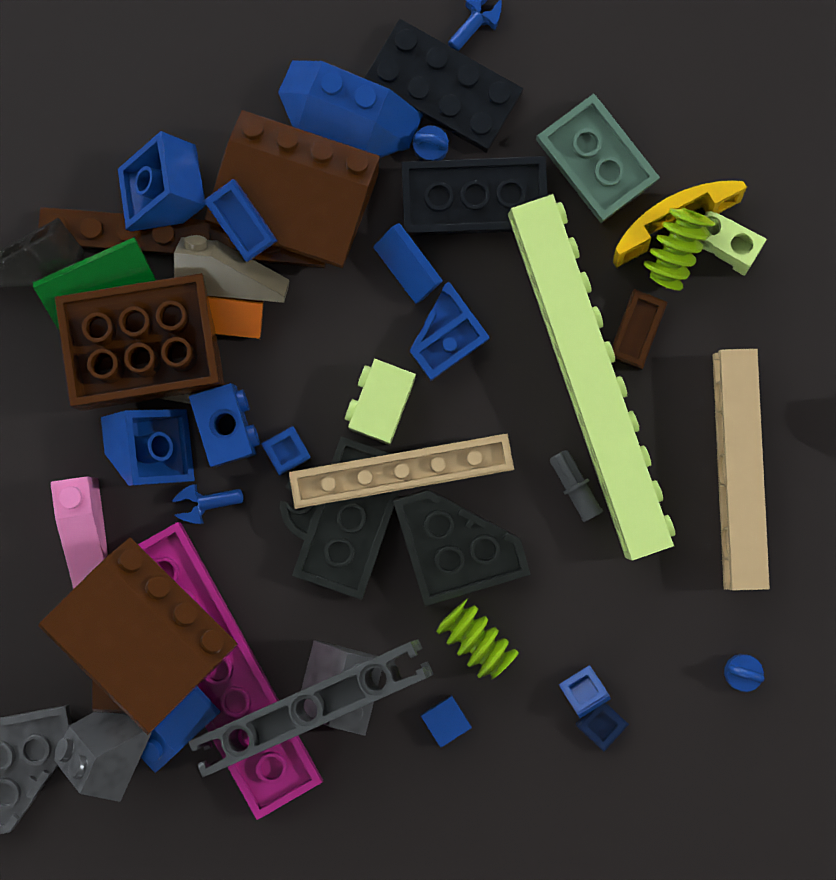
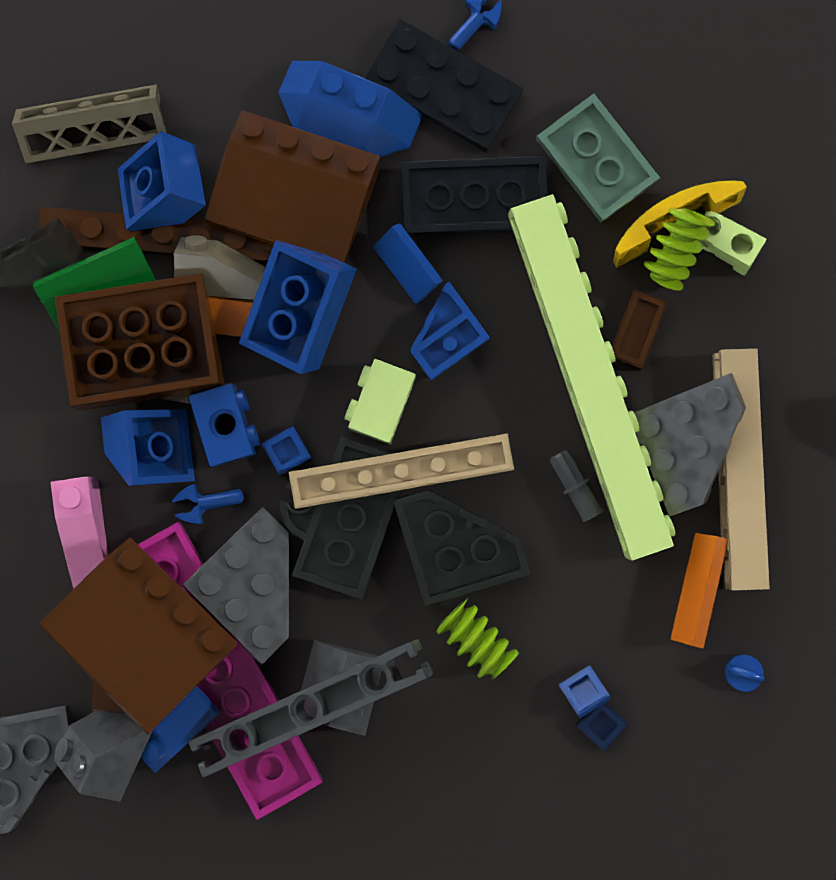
(85, 111): none -> dark tan fence
(240, 220): blue tile -> none
(249, 586): none -> flat silver plate
(297, 306): none -> blue slope
(430, 143): blue tile -> none
(446, 721): blue tile -> none
(690, 440): none -> flat silver plate
(699, 590): none -> orange tile

